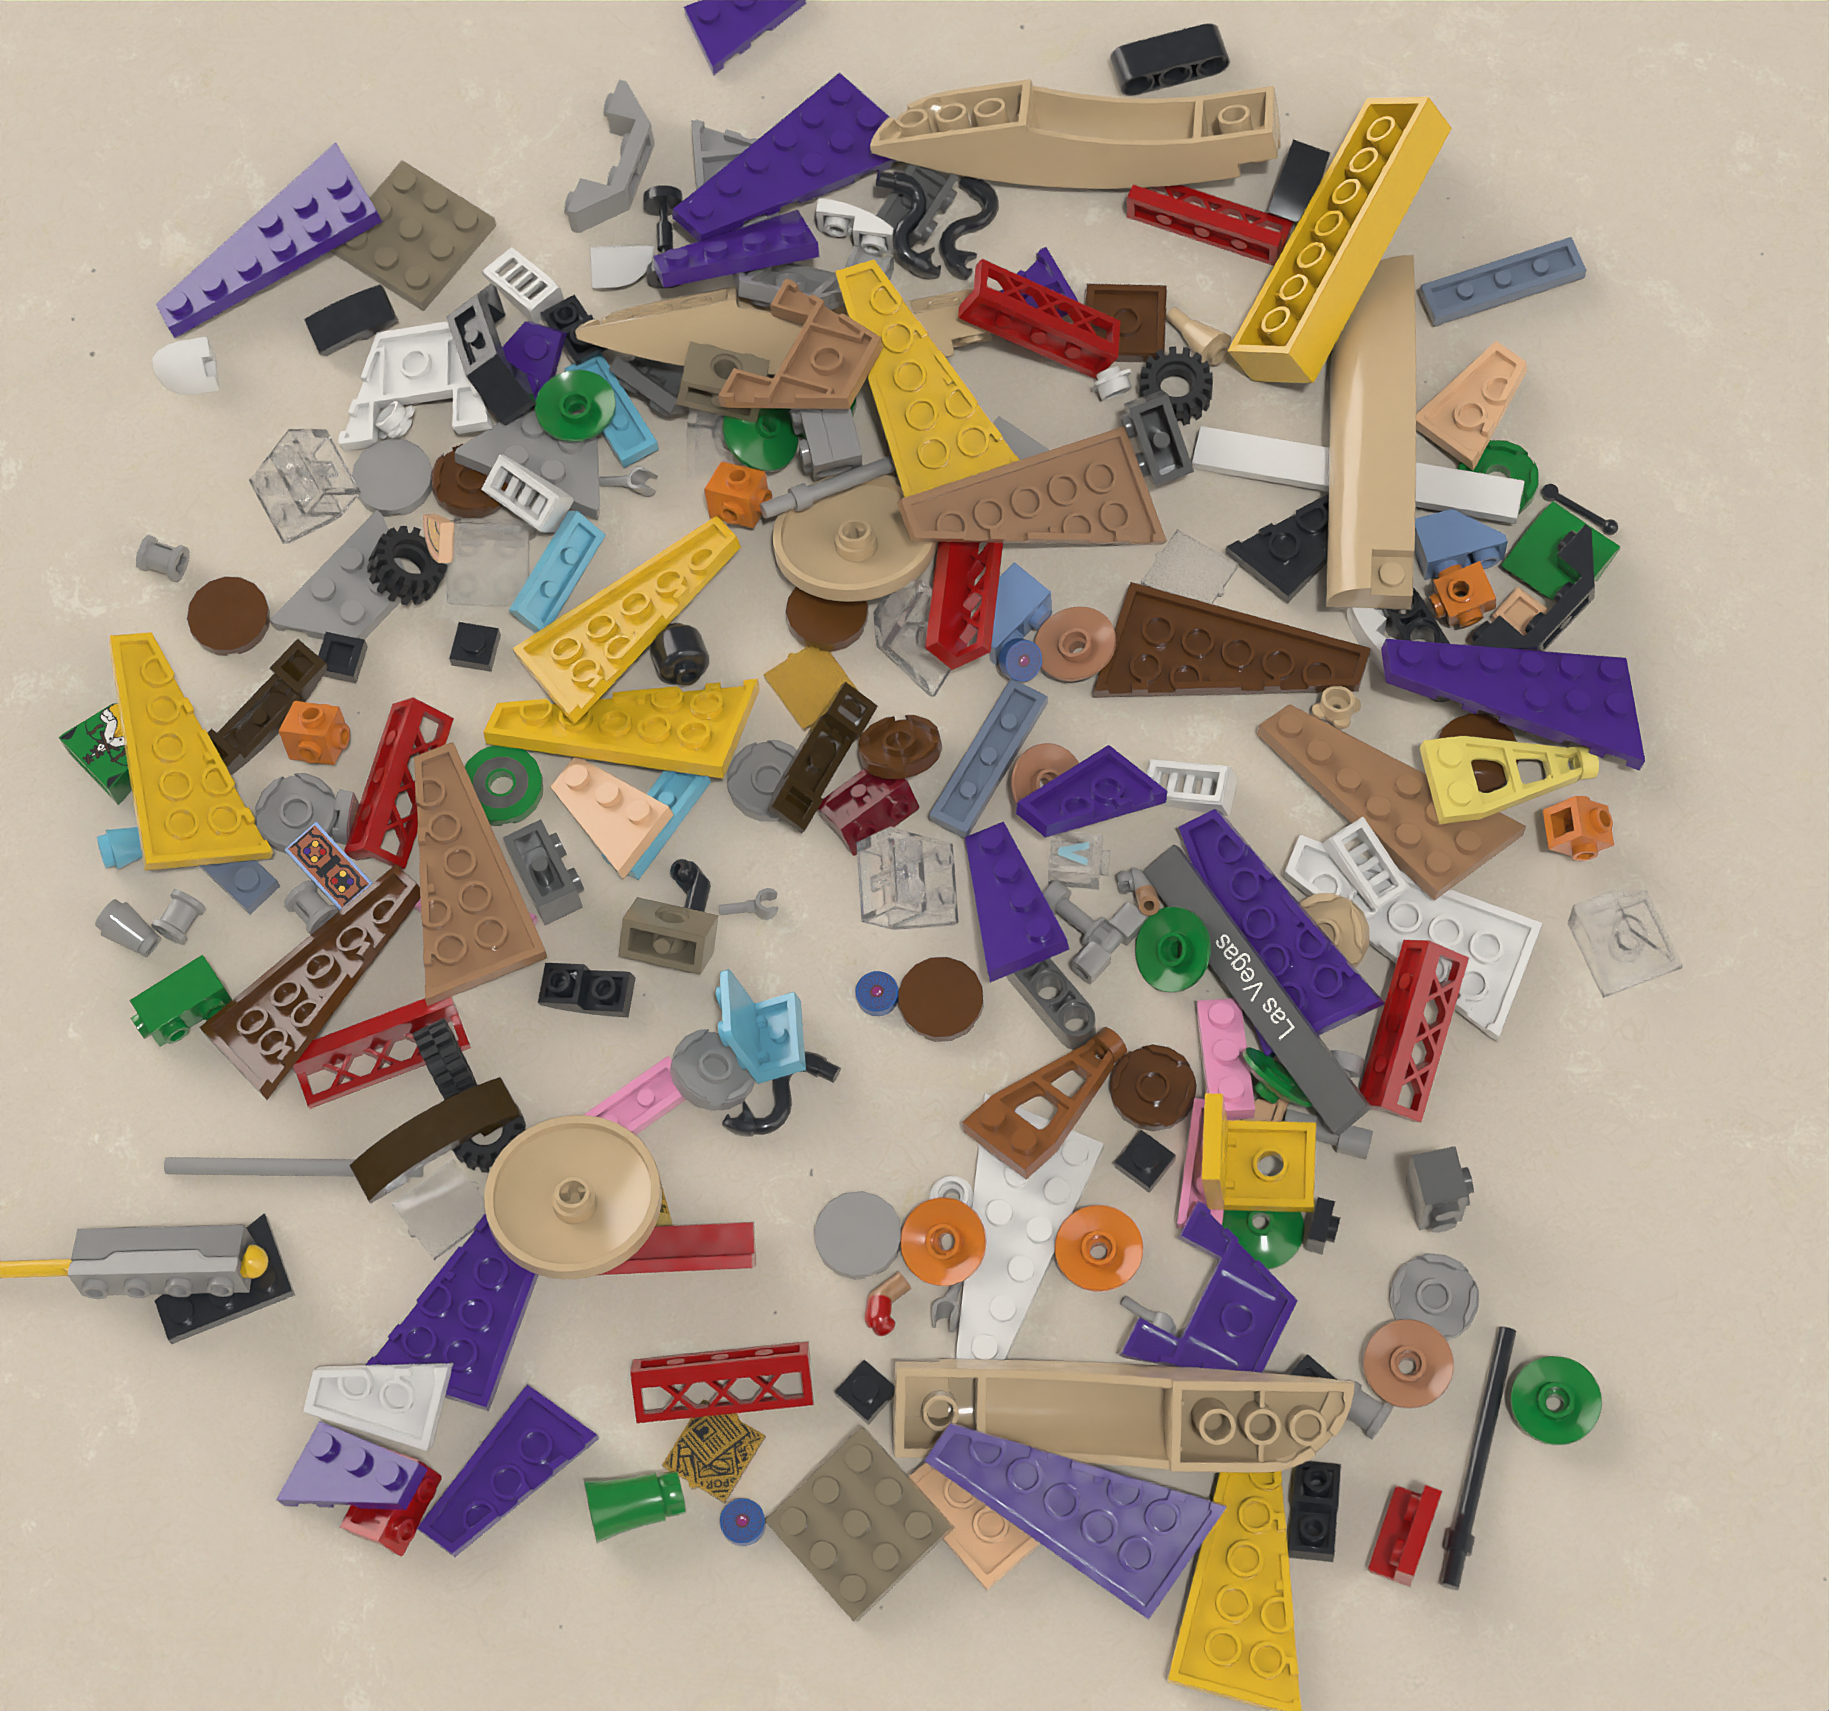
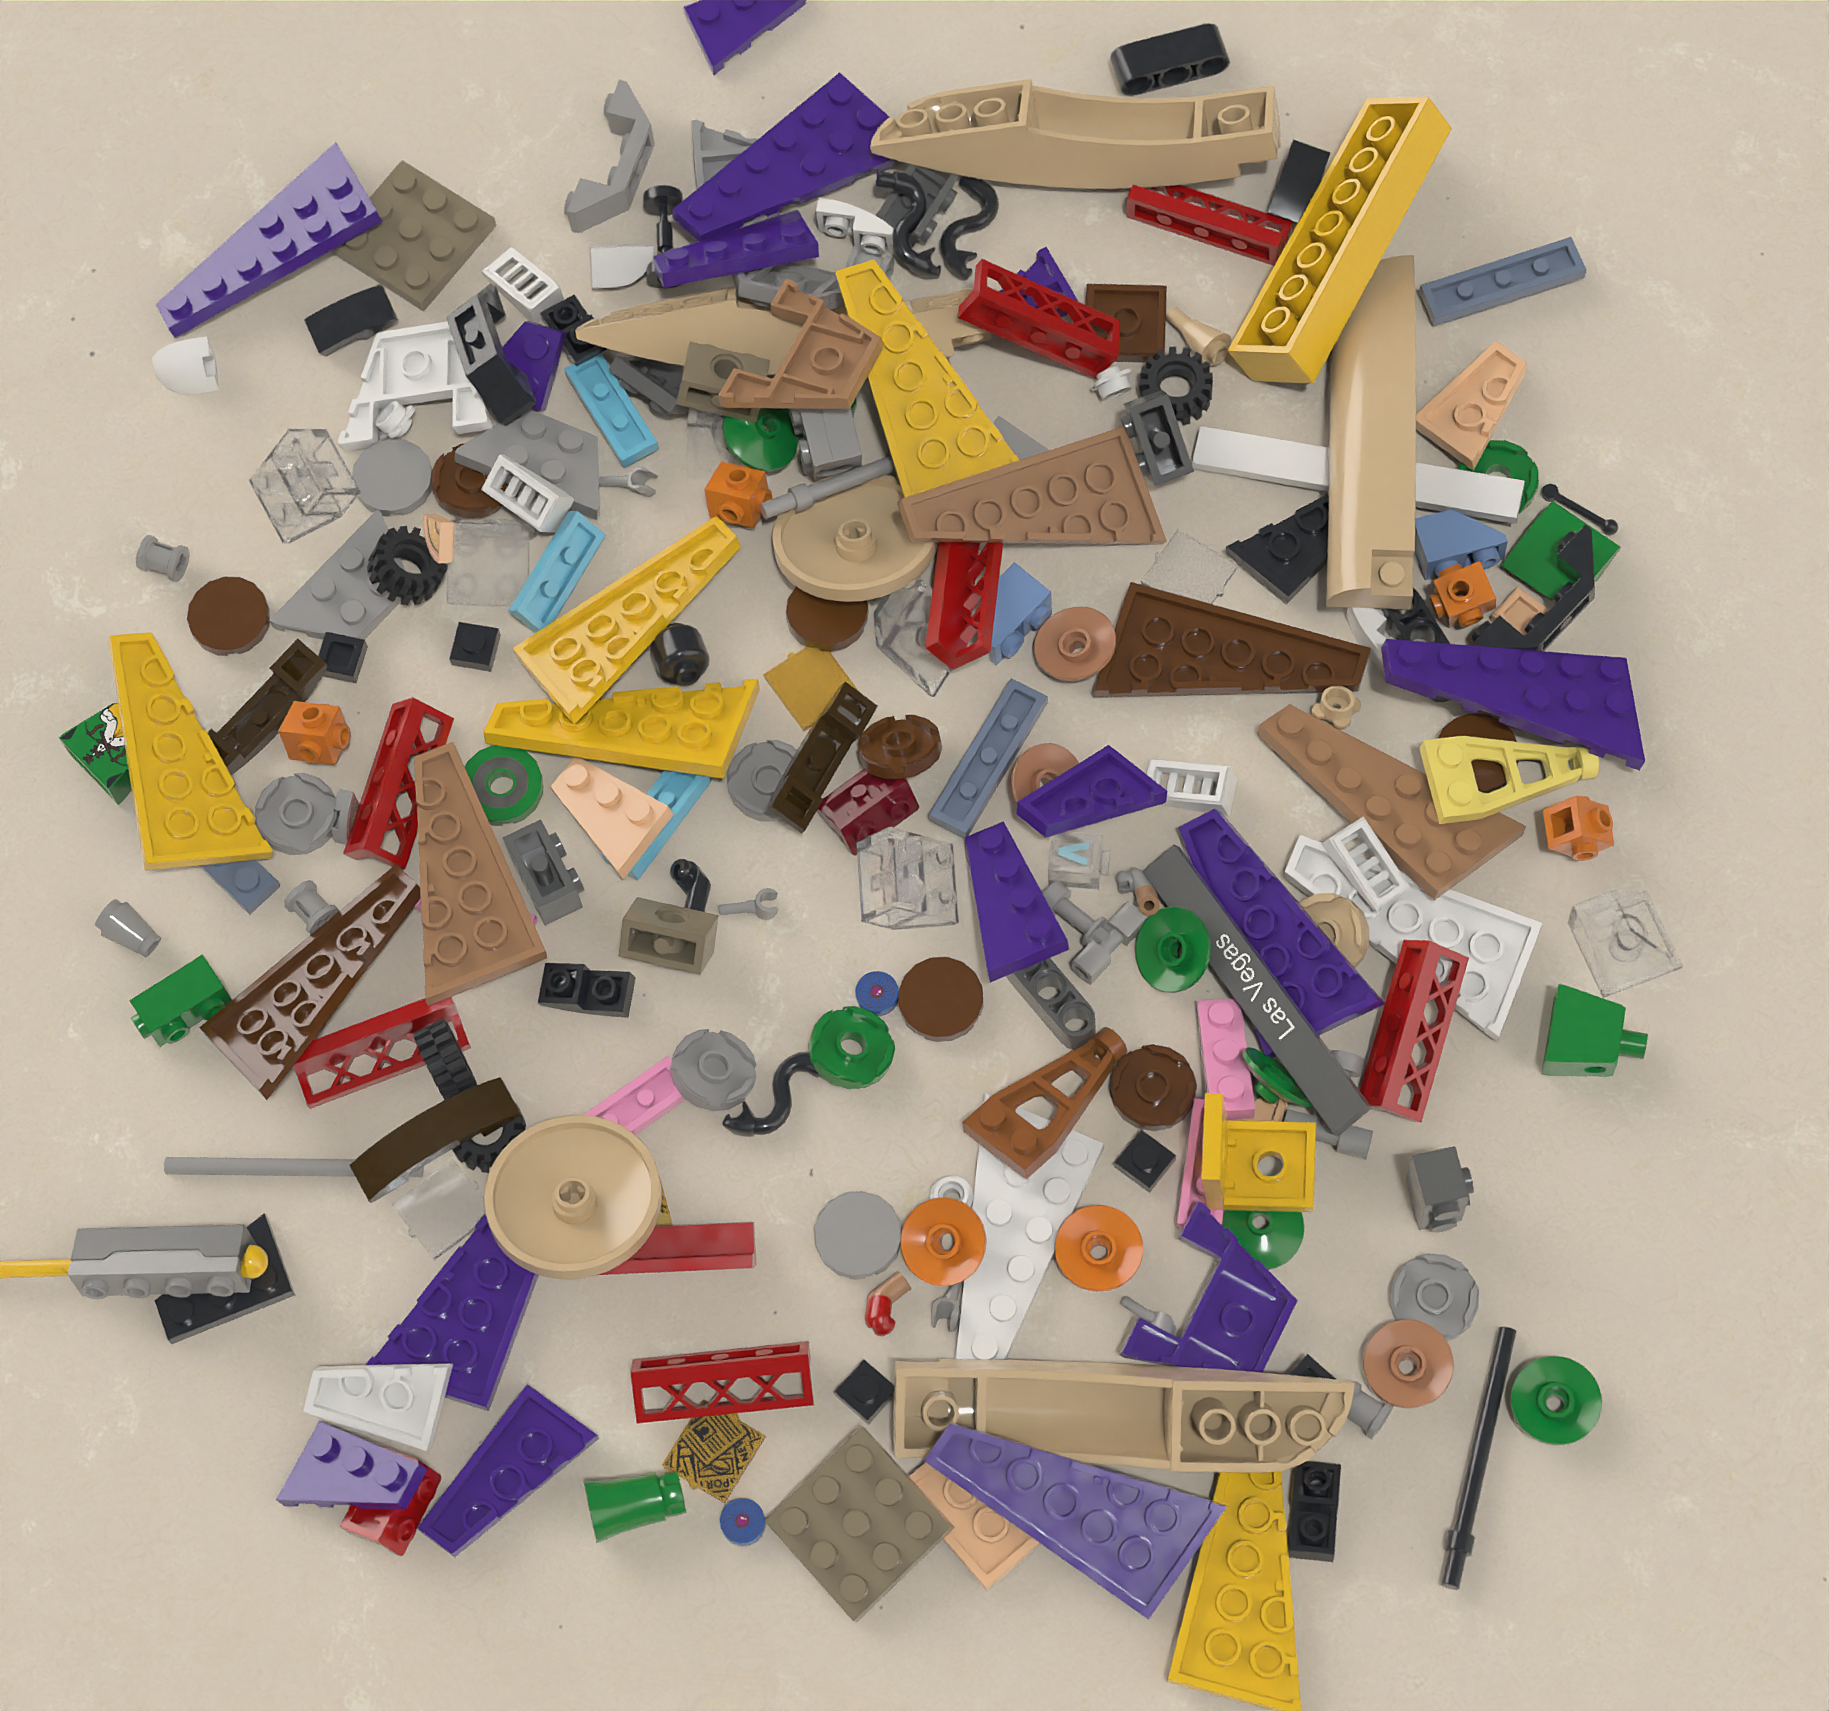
(119, 847): medium azure cone -> none
(178, 916): light grey bush -> none
(328, 866): tile -> none
(574, 392): green dish -> none
(761, 1034): medium azure bracket -> none
(844, 1068): none -> green tile
(1020, 659): blue tile -> none
(1323, 1226): black plate -> none
(1404, 1534): red bracket -> none
(1588, 1035): none -> green torso

